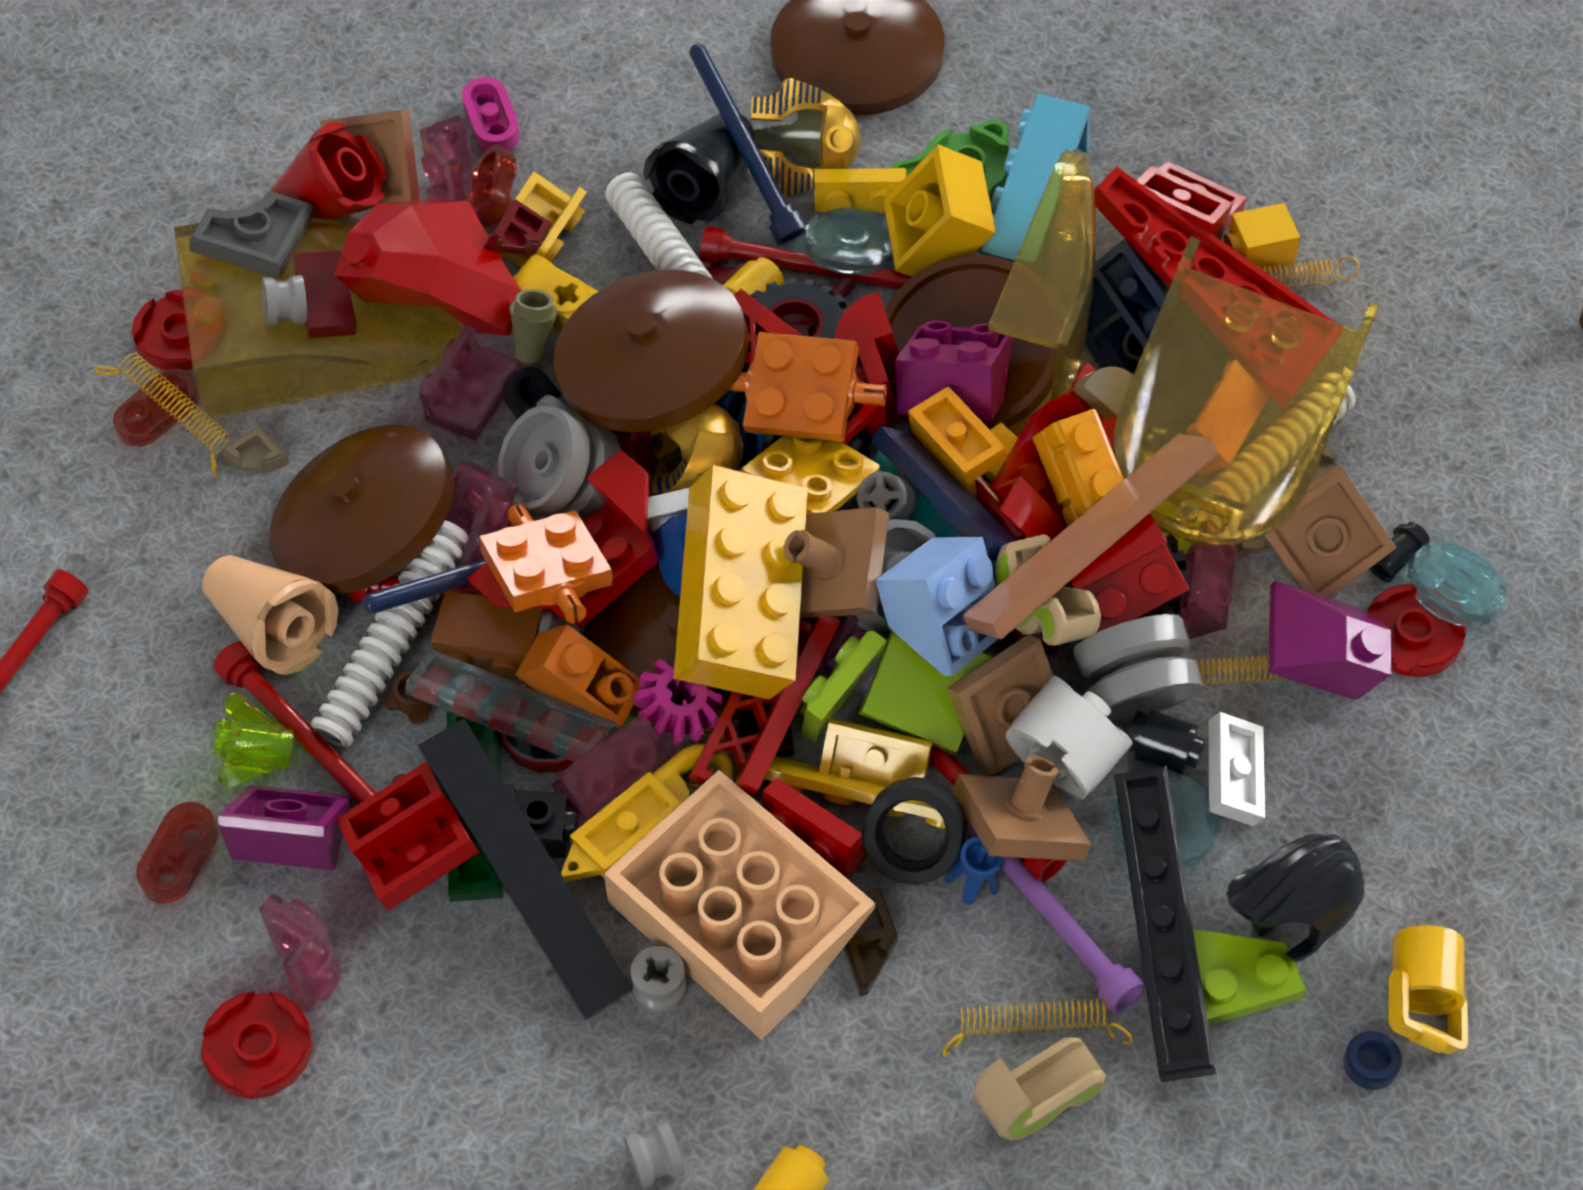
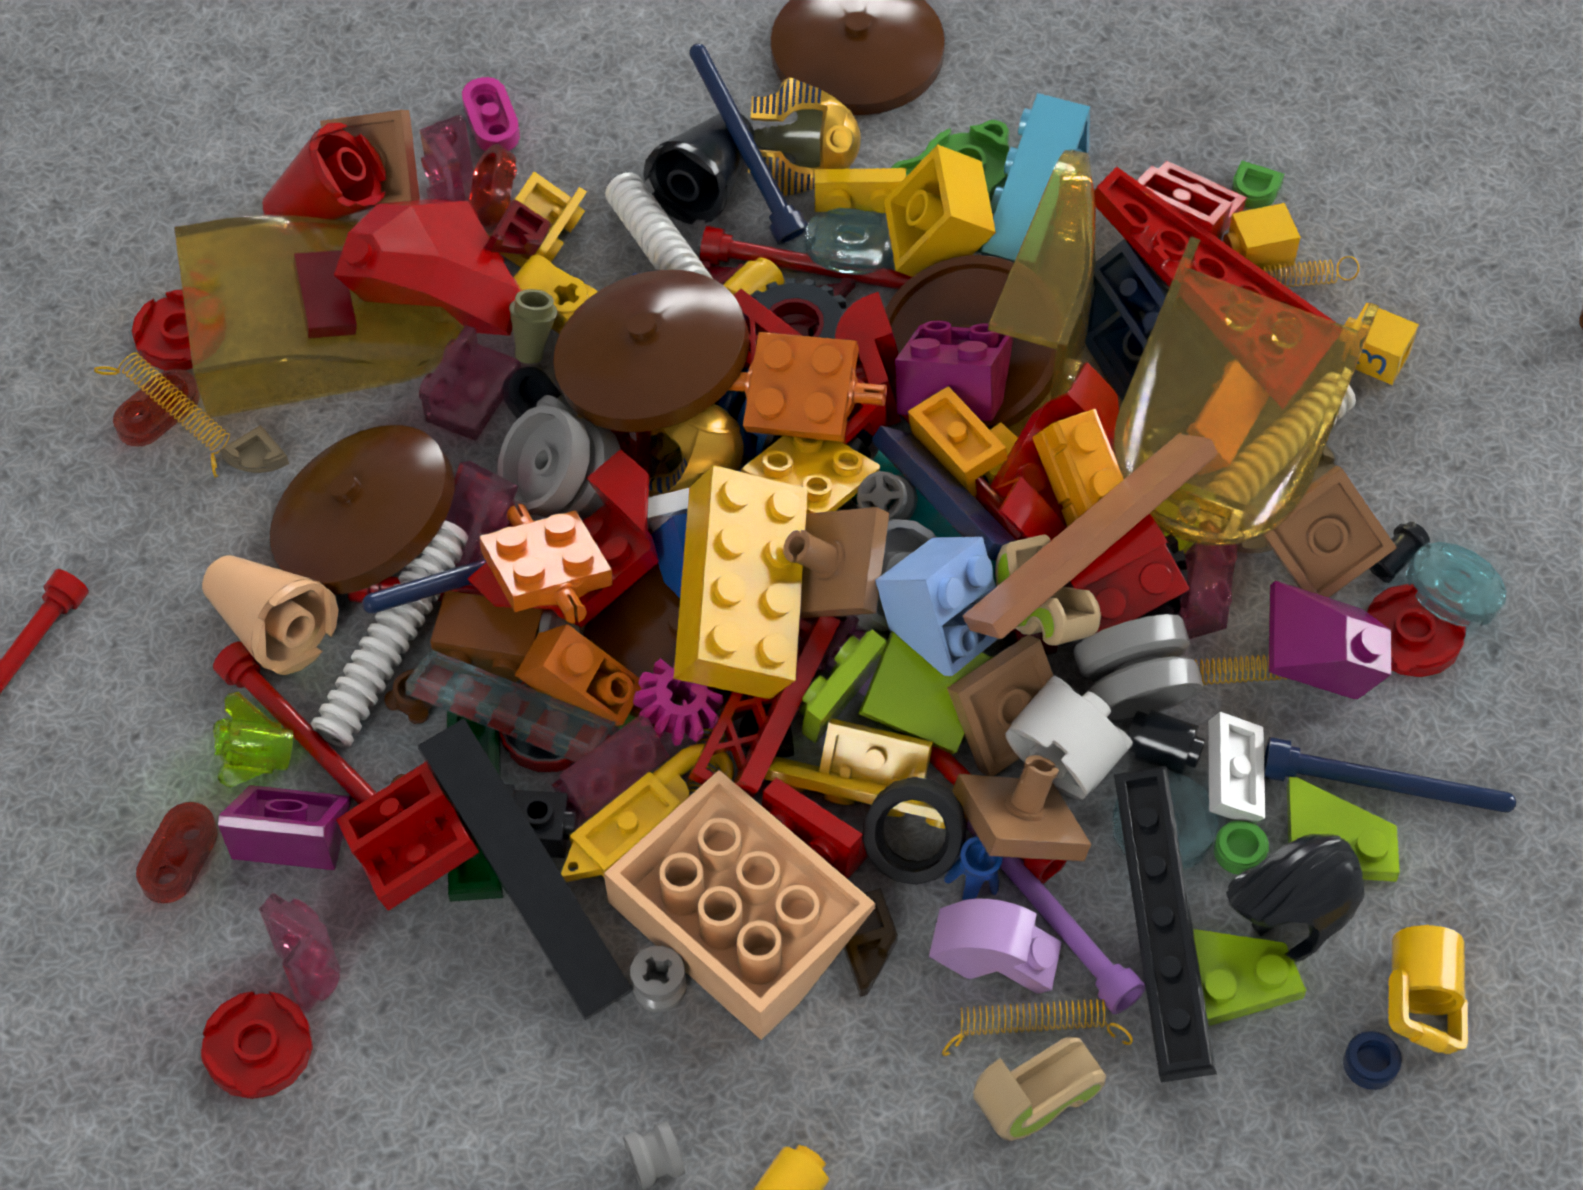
(254, 237): dark grey tile -> none
(283, 300): light grey wheel -> none
(992, 937): none -> lavender brick
(1104, 389): dark tan tile -> none
(1240, 846): none -> bright green tile
(1257, 184): none -> bright green tile
(1284, 761): none -> dark blue piece
(1370, 837): none -> lime wing
(1386, 344): none -> yellow brick

